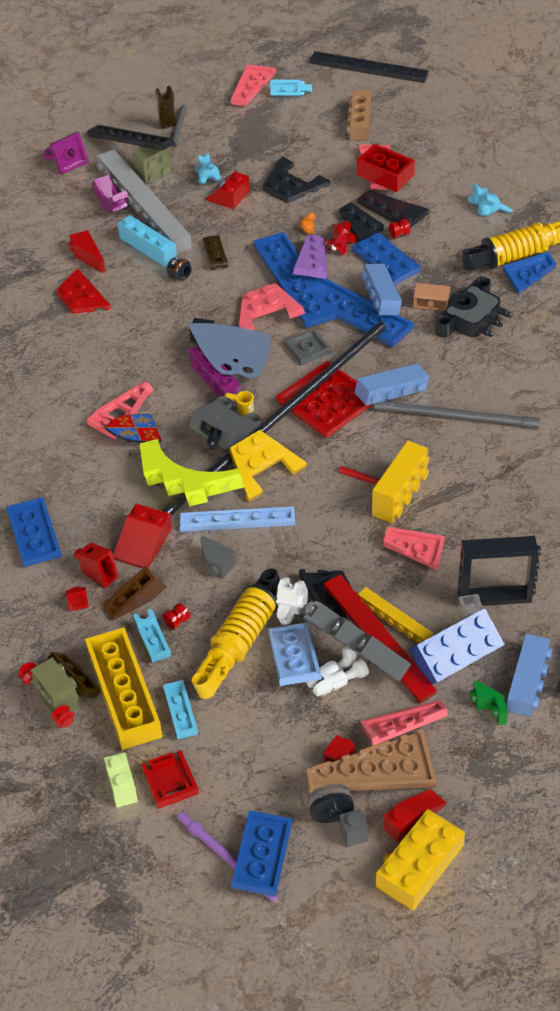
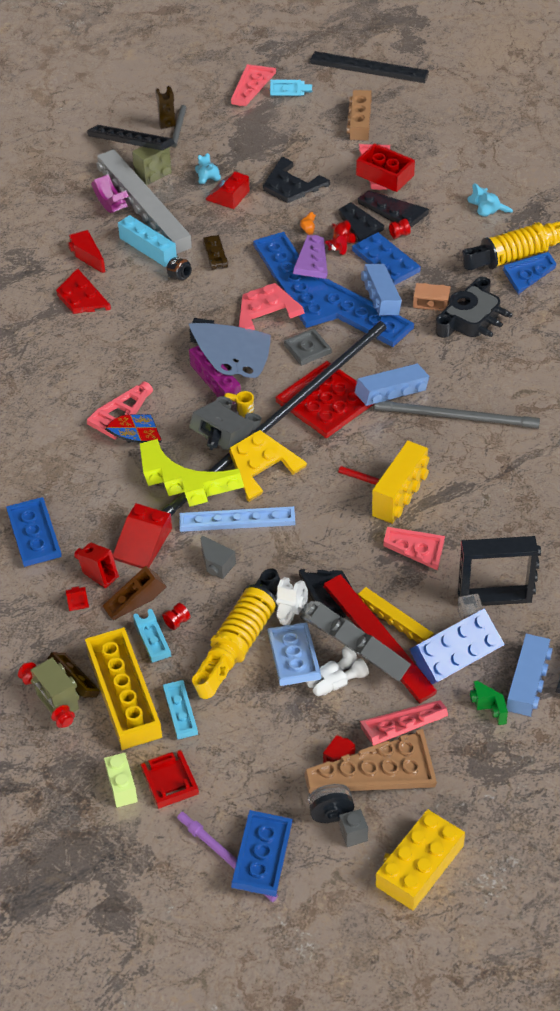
(67, 153): magenta tile -> none
(408, 812): red slope -> none

